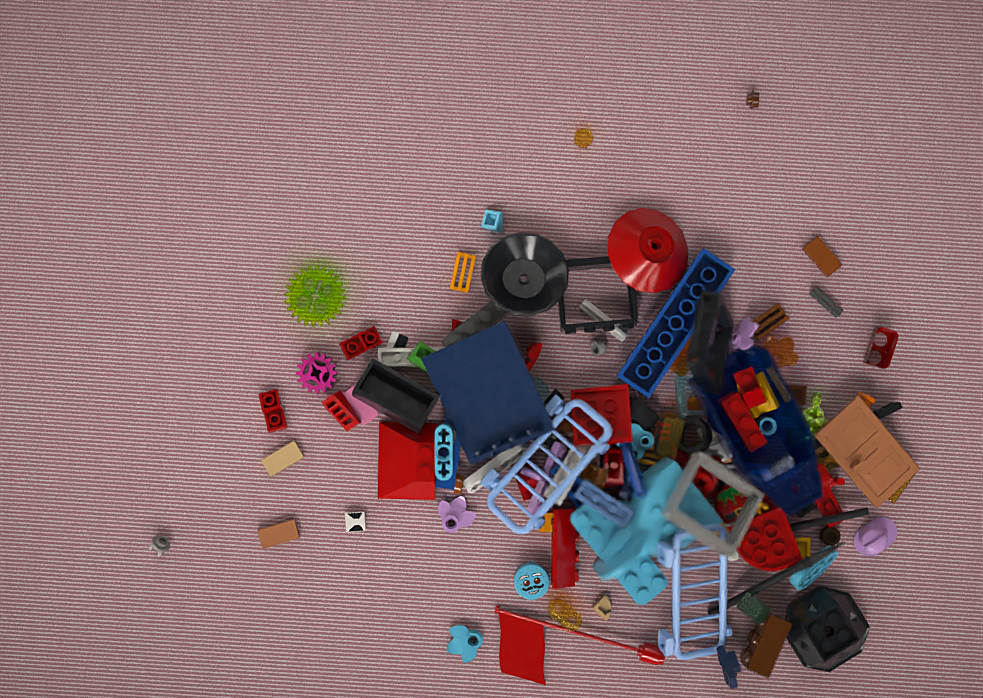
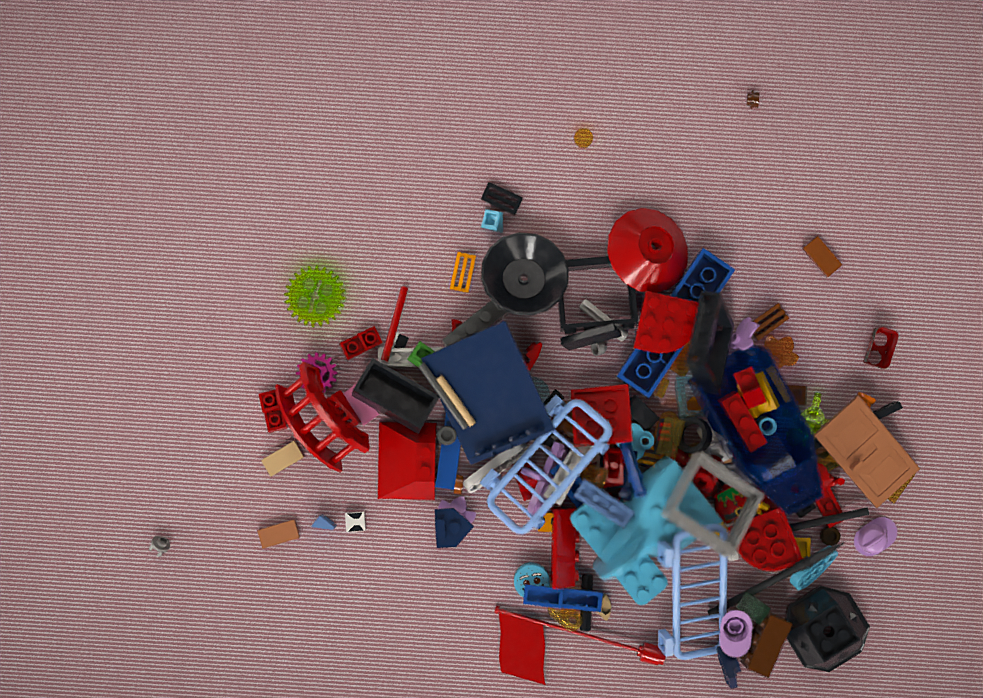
(324, 523): none -> medium blue slope
(327, 412): none -> red fence
(394, 324): none -> red bar
(449, 404): none -> dark grey bar
(449, 466): medium azure beam -> none
(450, 527): none -> dark blue plate
(456, 401): none -> tan bar
(461, 642): medium azure plate -> none
(498, 205): none -> black tile
(563, 598): none -> blue slope
(587, 583): none -> black axle
(590, 337): none -> black tile
(661, 388): none -> clear yellow tile
(664, 323): none -> red plate
(735, 633): none -> lavender piece
(826, 302): dark grey axle -> none

